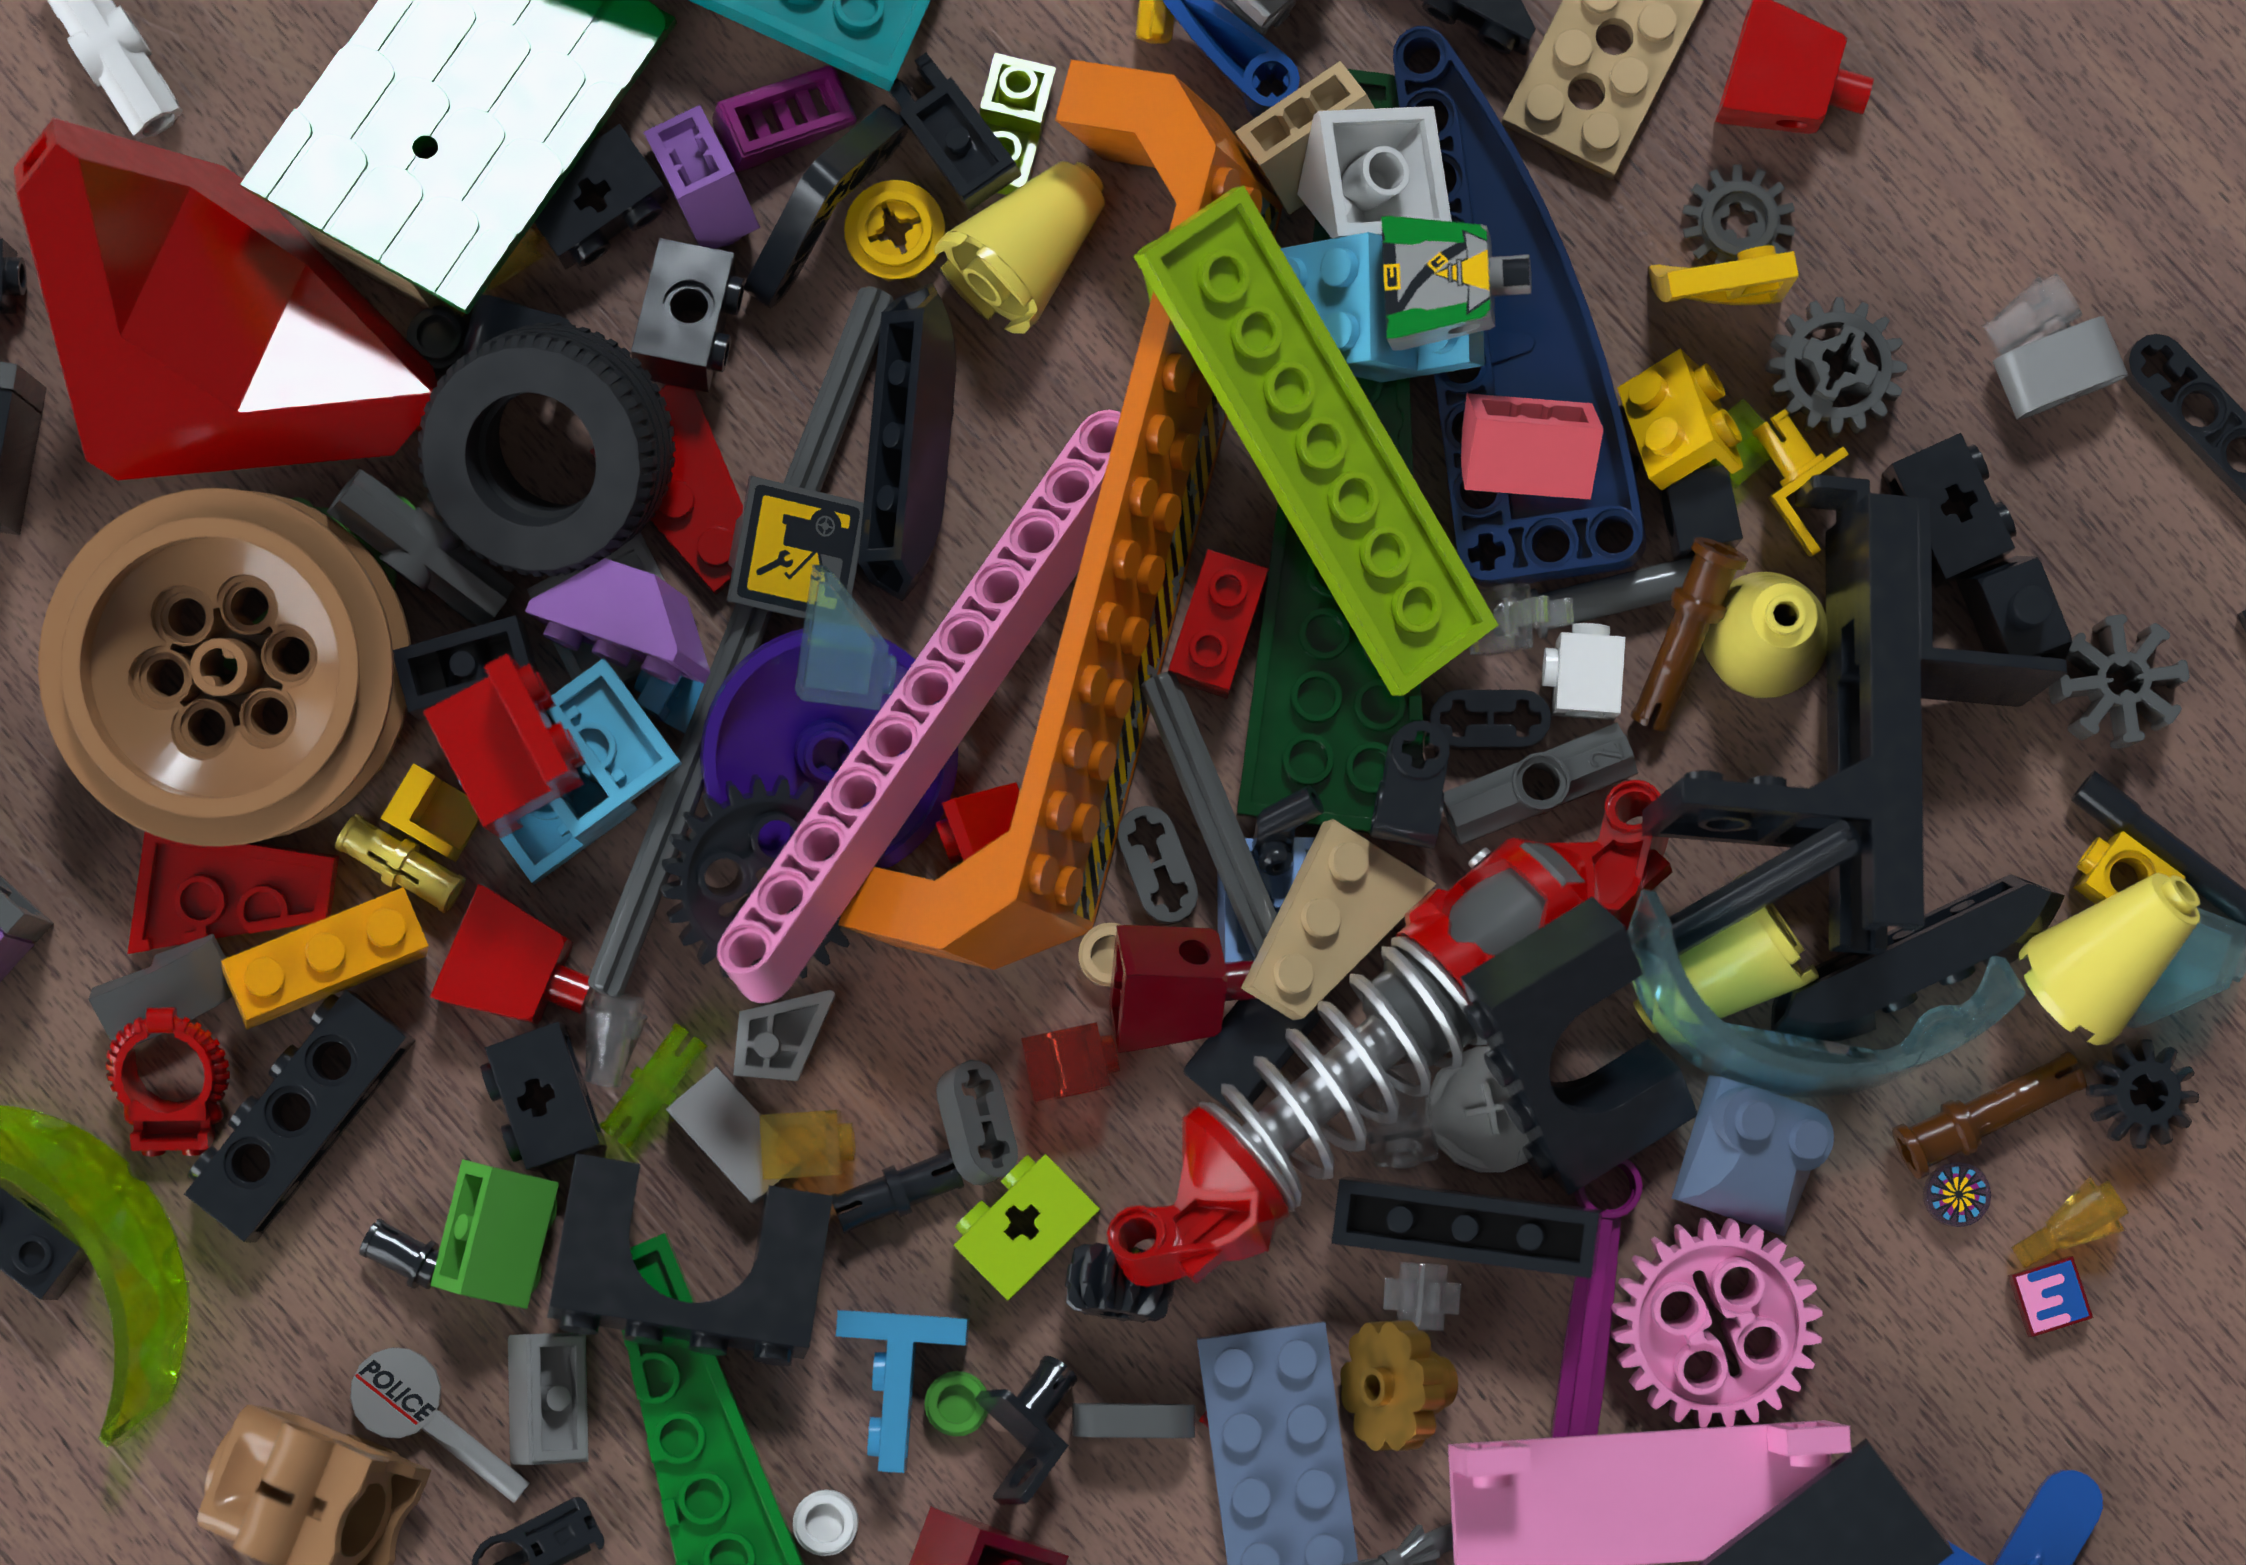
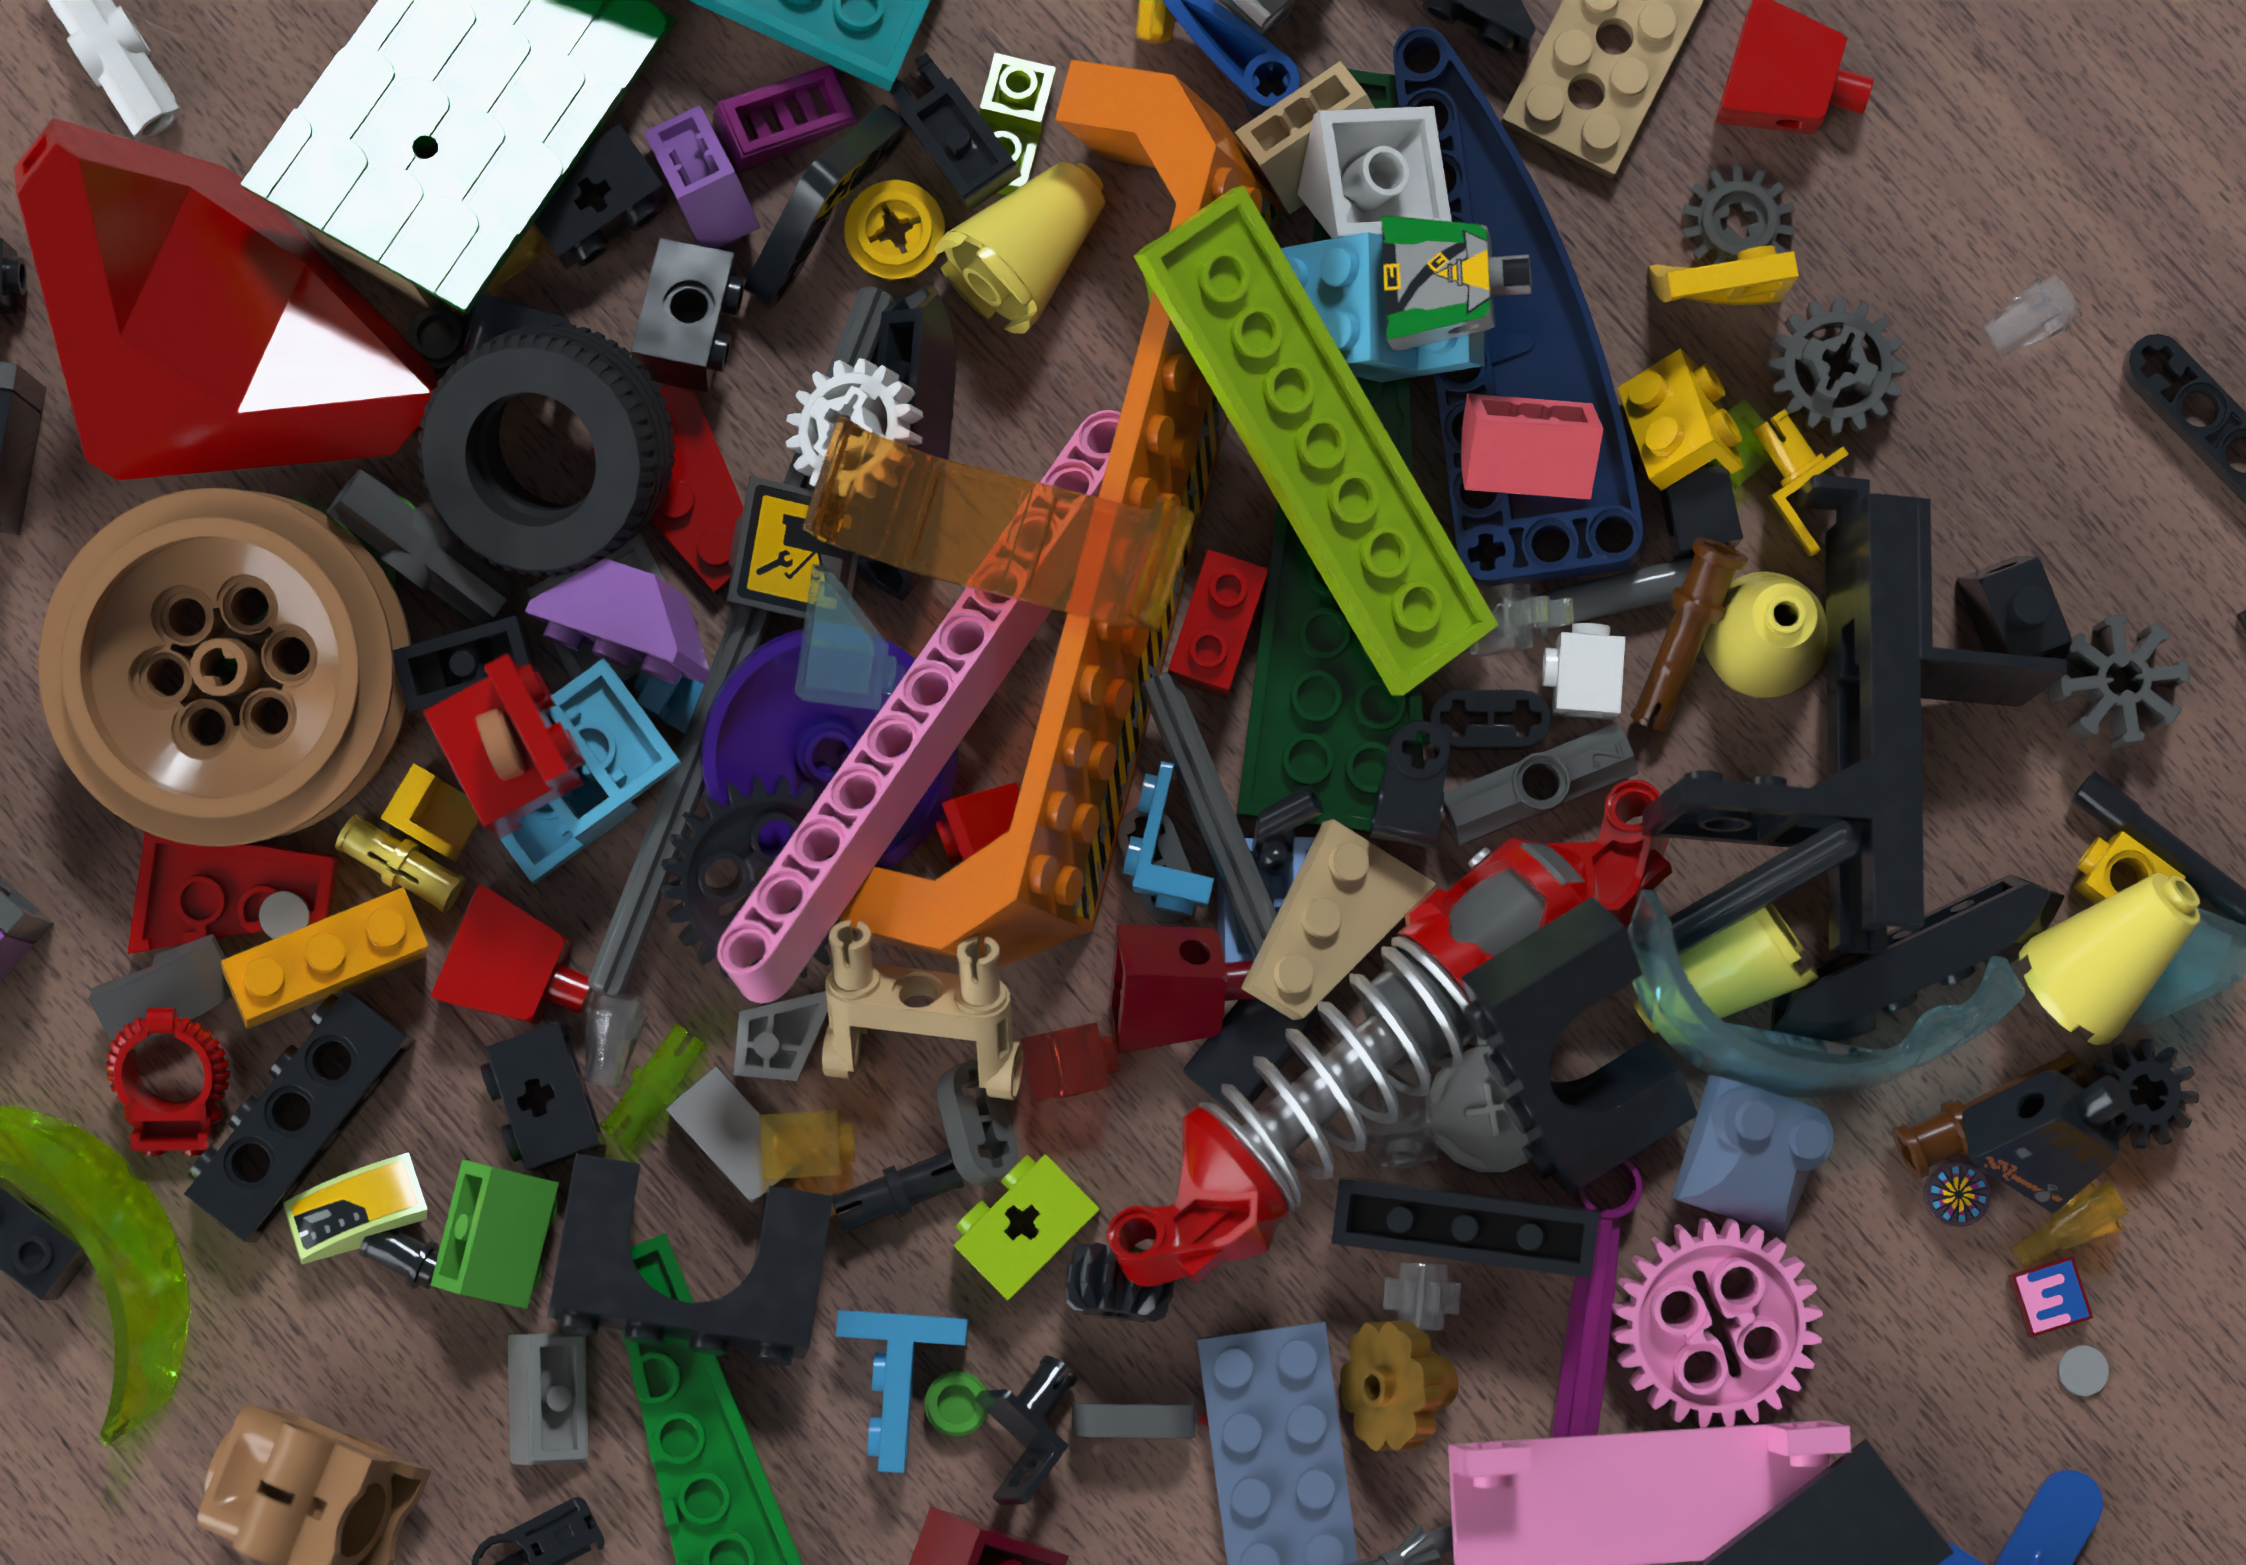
(283, 914): none -> light grey piece
(353, 1206): none -> slope
(400, 1394): light grey piece -> none
(501, 744): none -> nougat tile
(825, 1522): white tile -> none
(863, 395): none -> white gear
(964, 1008): none -> tan connector
(997, 530): none -> clear orange windscreen
(1097, 953): tan tile -> none
(1174, 889): none -> dark azure bracket
(1957, 474): black brick -> none
(2047, 1135): none -> black torso
(2060, 368): light grey beam -> none
(2083, 1370): none -> light grey piece

